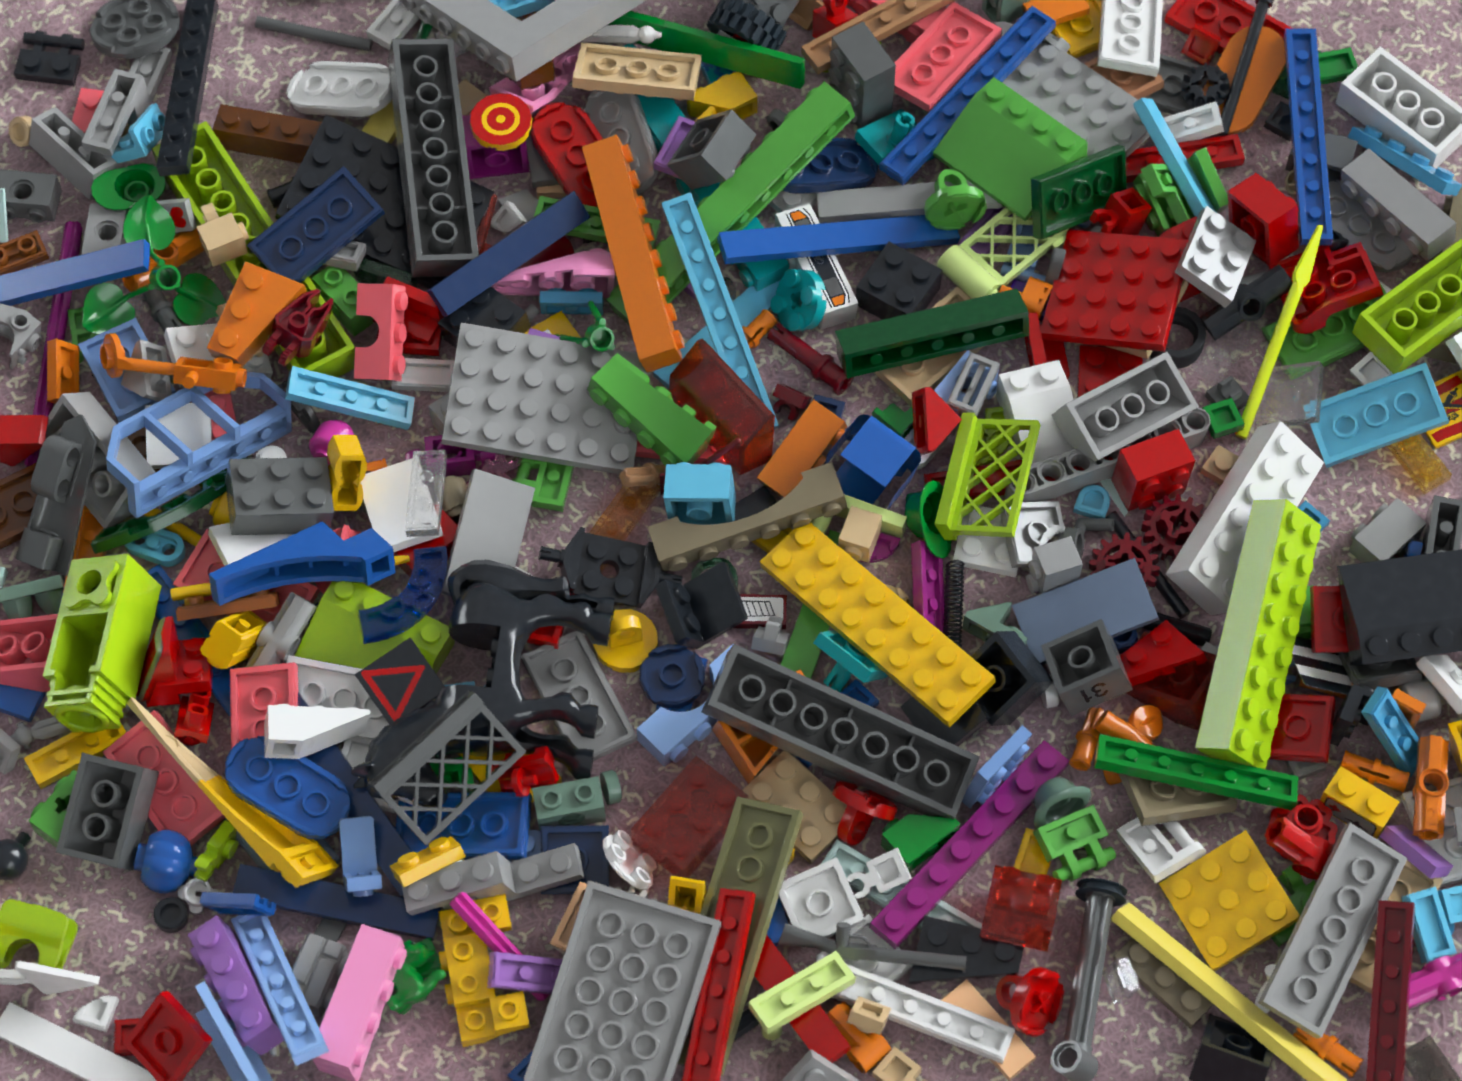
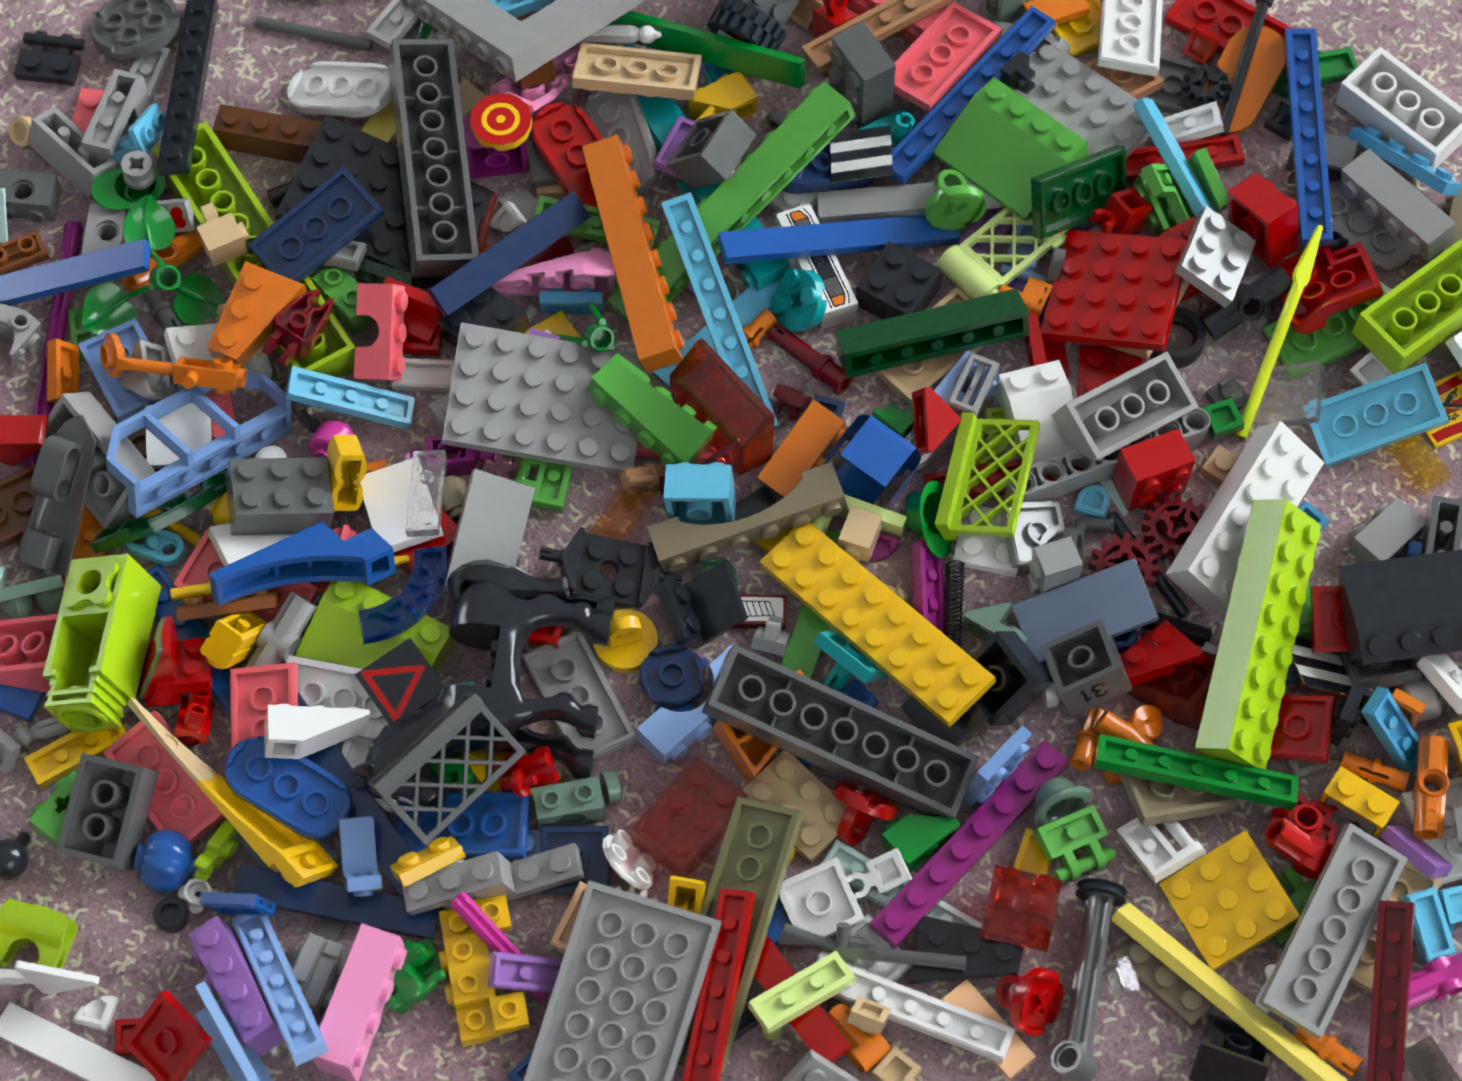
(137, 178): none -> light grey wheel
(861, 154): none -> sticker
(1018, 74): none -> black tile

